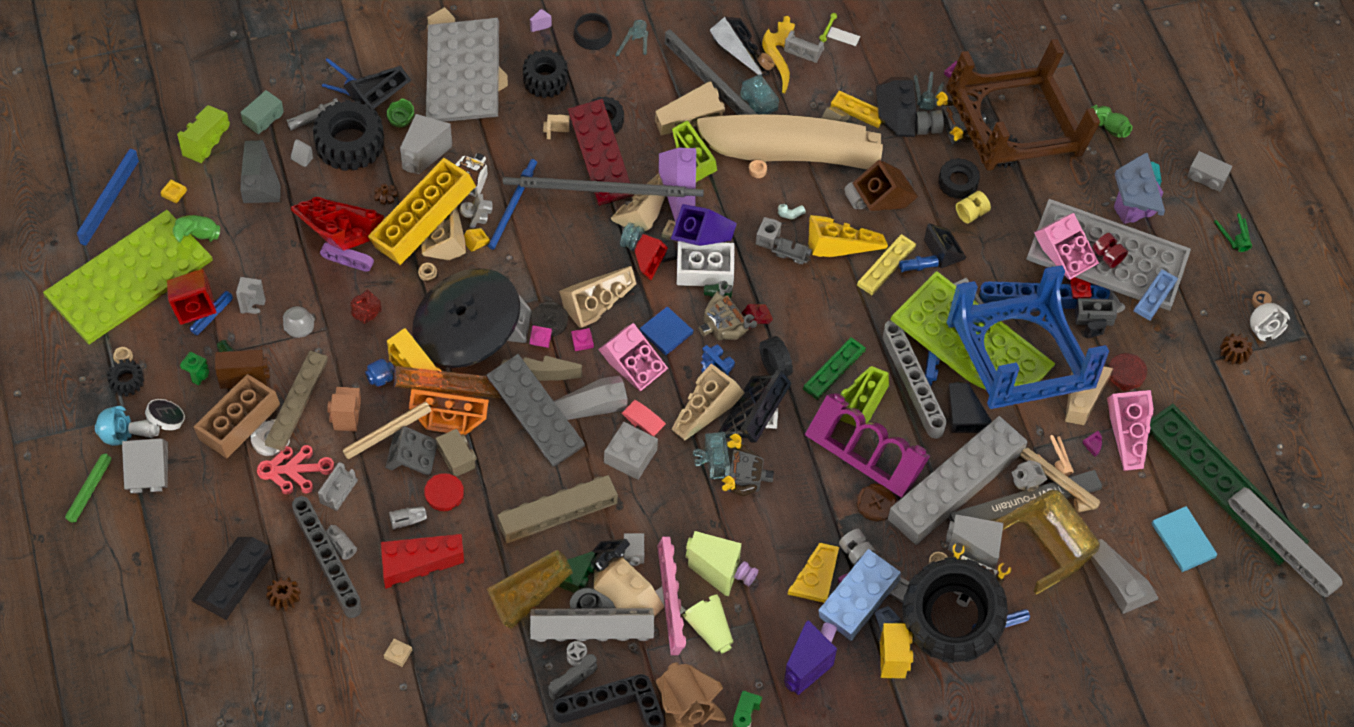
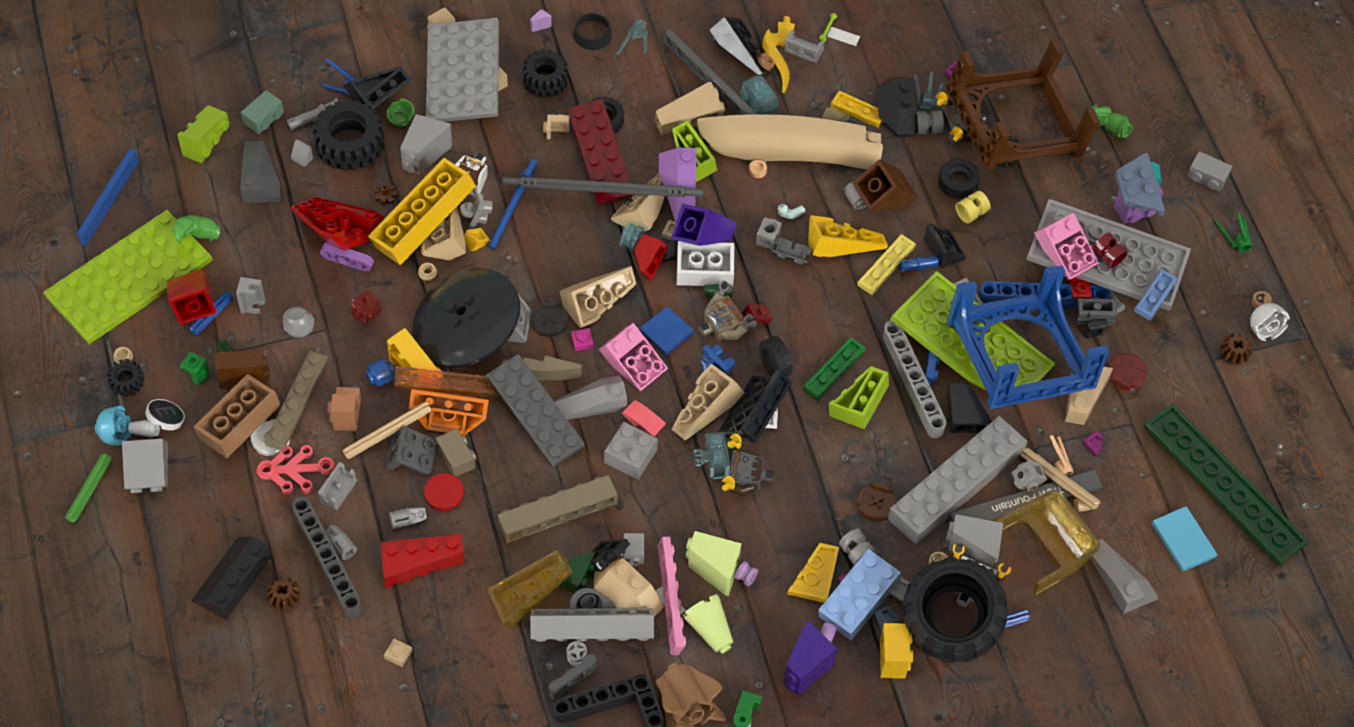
(173, 191): yellow tile -> none
(540, 336): dark pink plate -> none
(912, 458): magenta fence -> none
(1130, 421): bright pink wedge -> none
(1285, 542): light grey beam -> none

